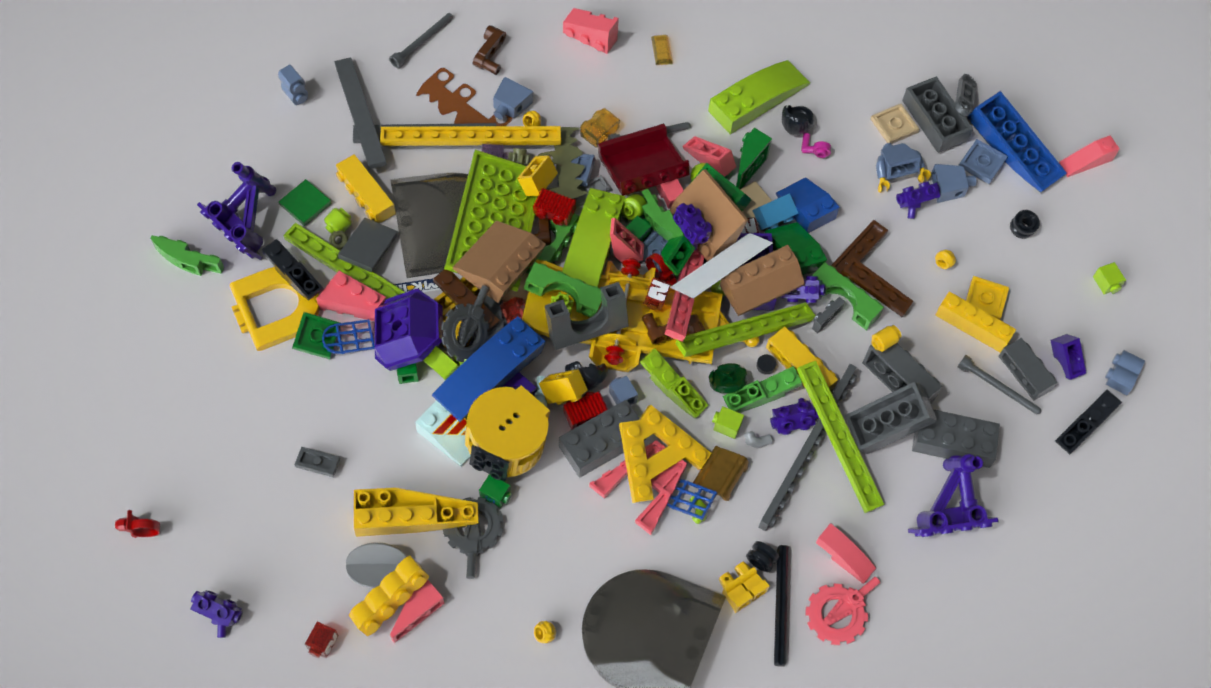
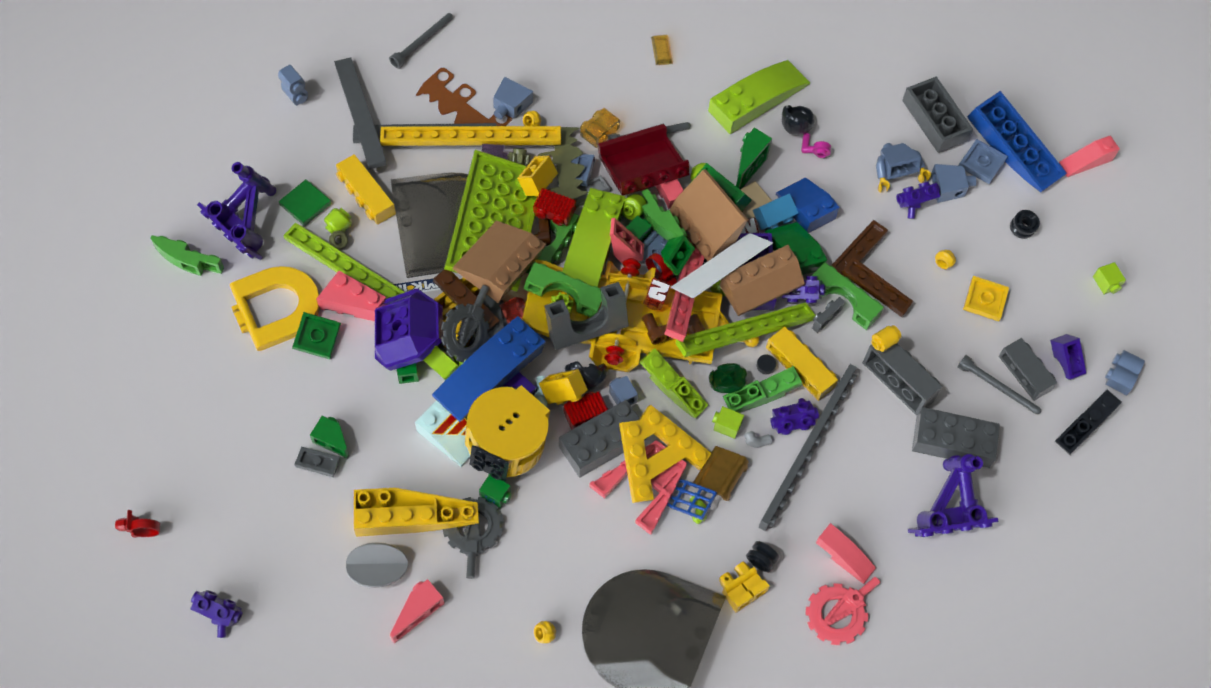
(292, 270): black slope -> none
(321, 640): clear red brick -> none
(329, 436): none -> green slope
(354, 331): blue window -> none
(367, 244): dark grey tile -> none
(392, 592): yellow brick -> none
(495, 38): reddish brown beam -> none
(592, 29): coral wedge -> none
(692, 224): dark purple brick -> none
(715, 155): coral slope -> none
(781, 606): black axle -> none
(840, 437): lime plate -> none
(891, 418): dark grey brick -> none
(895, 124): tan tile -> none
(965, 95): dark grey plate -> none
(975, 322): yellow brick -> none

